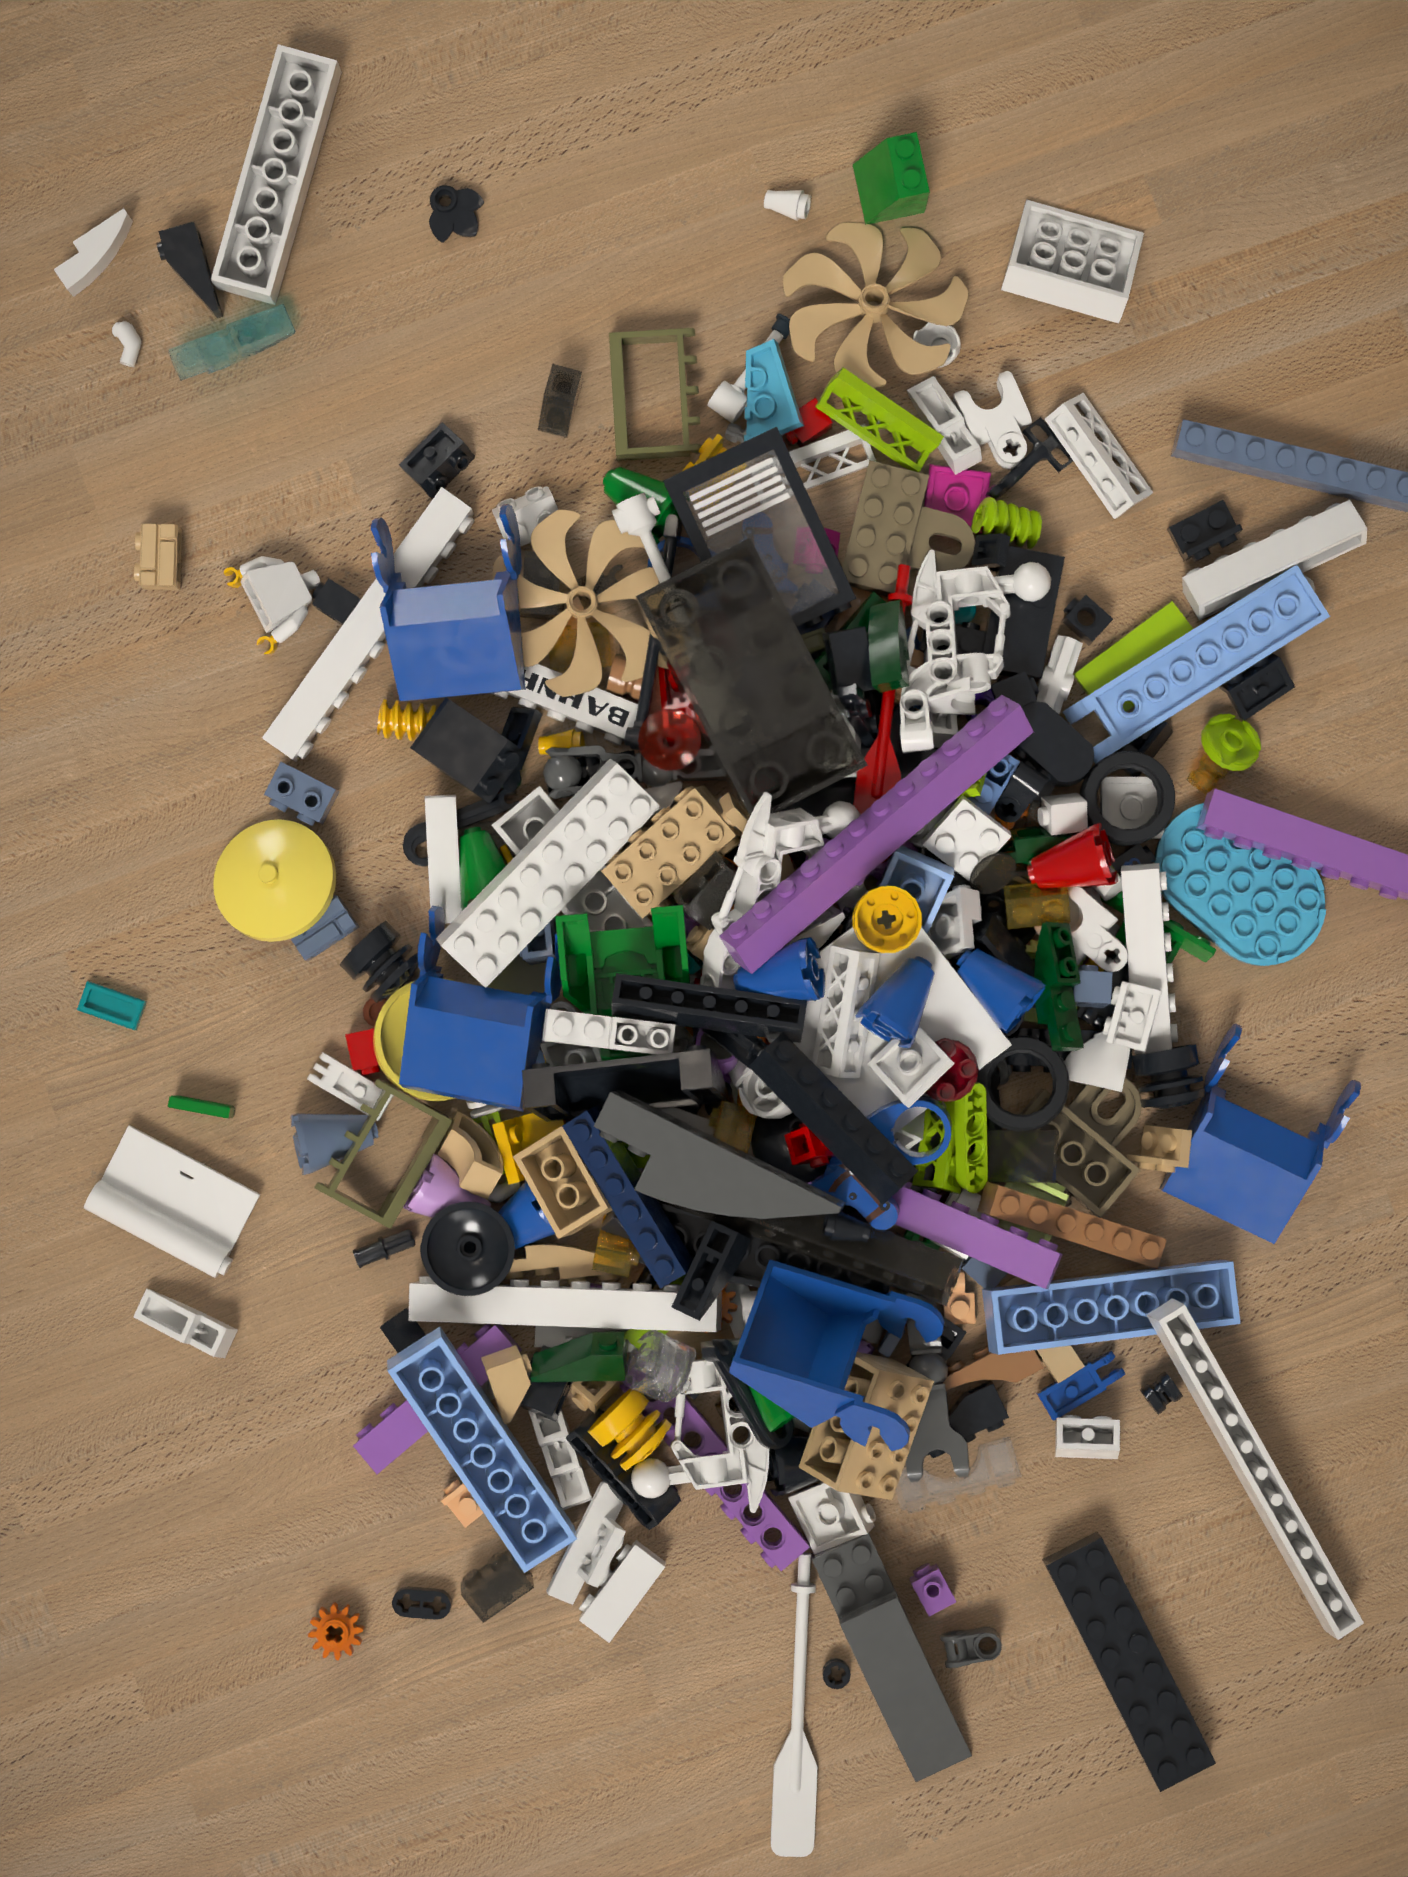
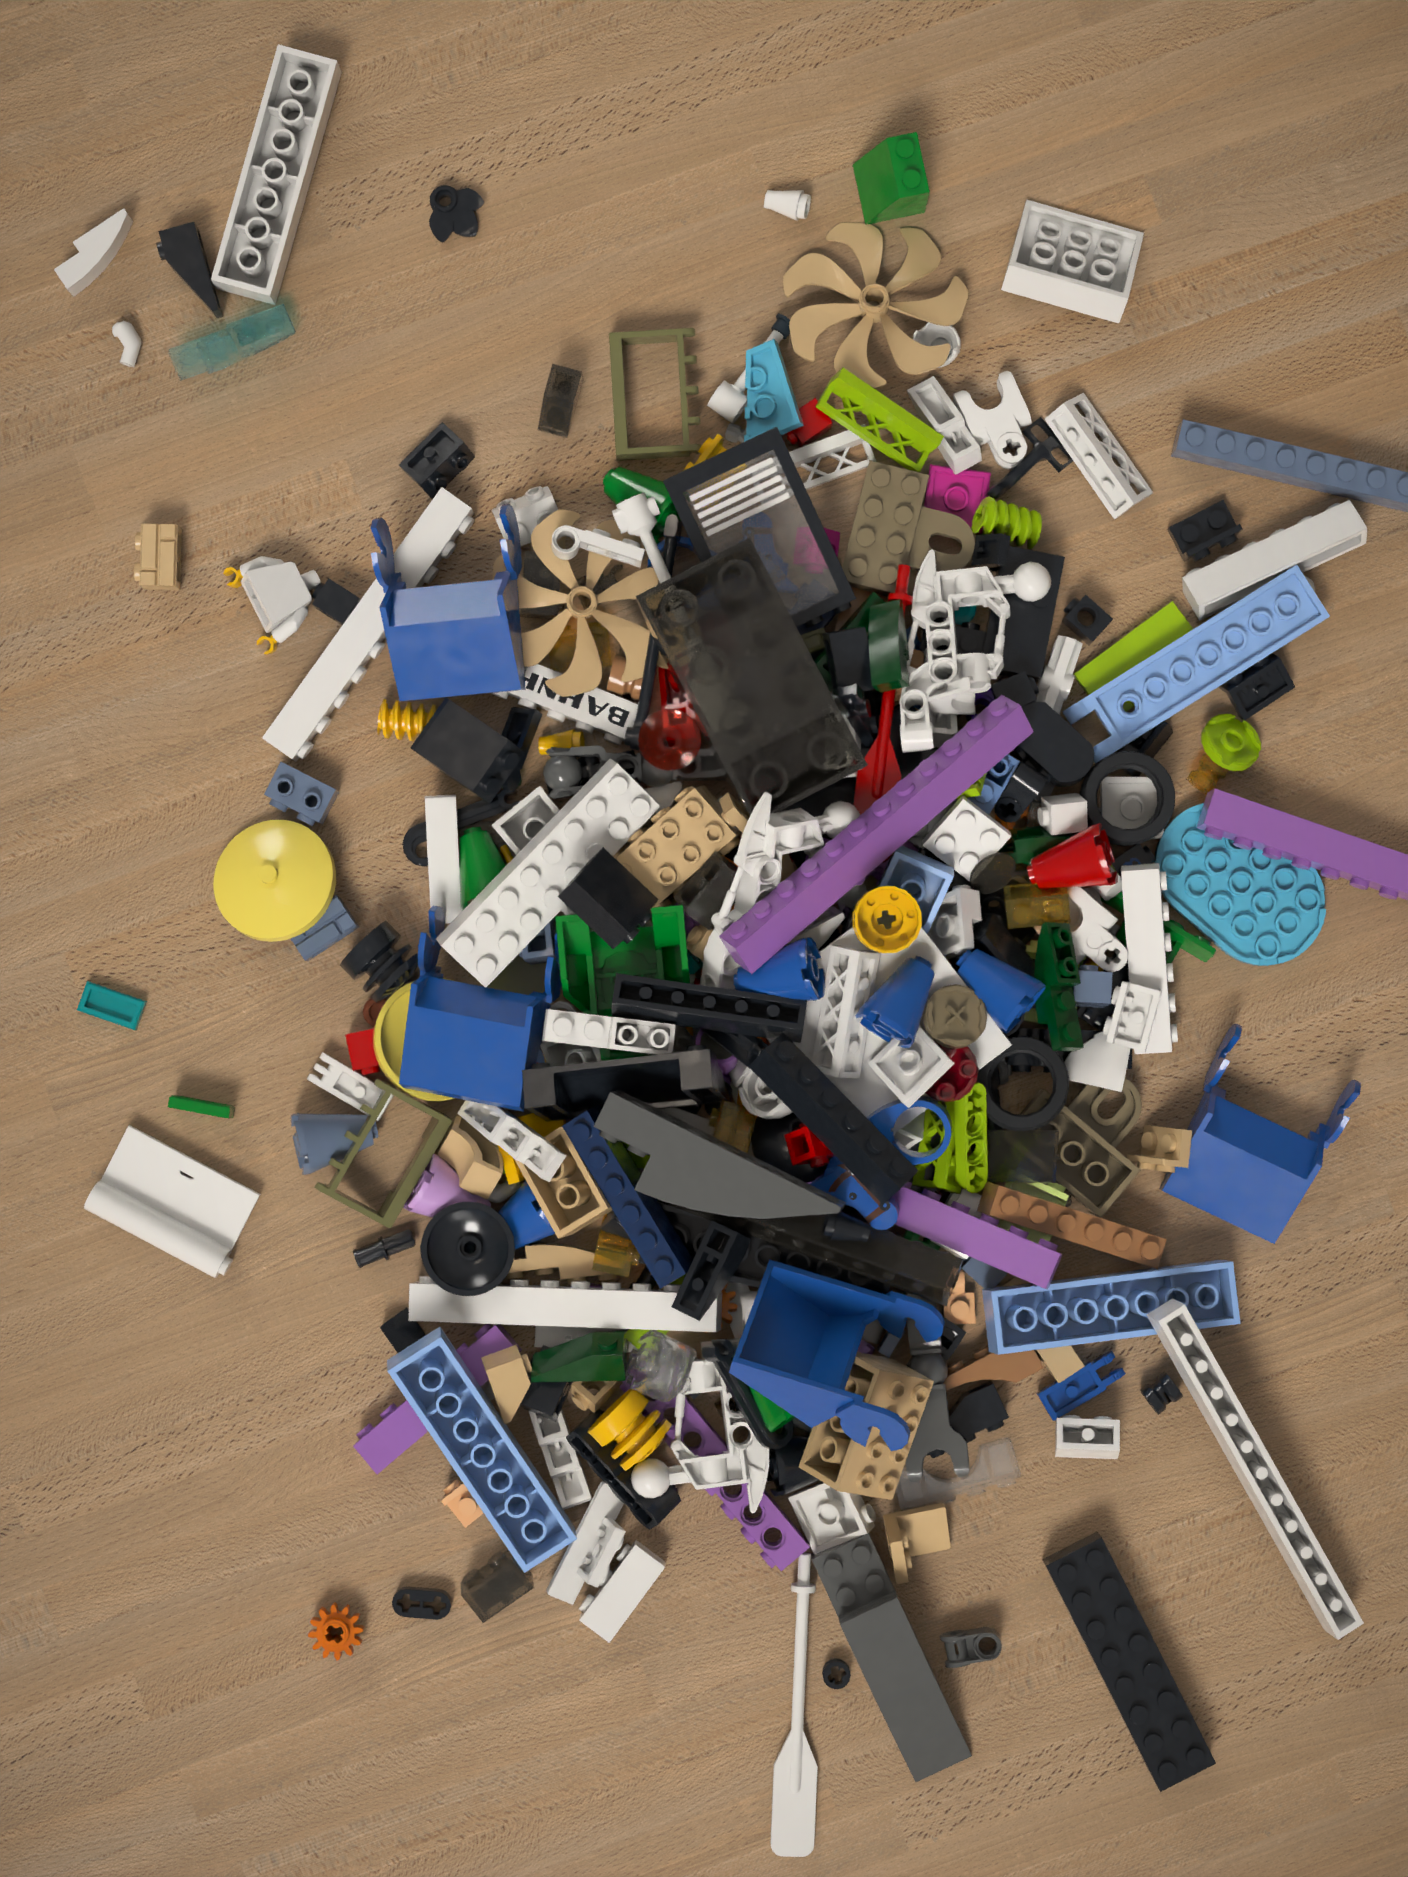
(185, 1324): white slope -> none
(514, 1137): none -> white slope
(597, 542): none -> white plate
(609, 899): none -> black brick
(915, 1534): none -> tan bracket
(932, 1588): medium lavender brick -> none
(954, 1016): none -> dark tan tile
(1169, 1076): black wheel -> none

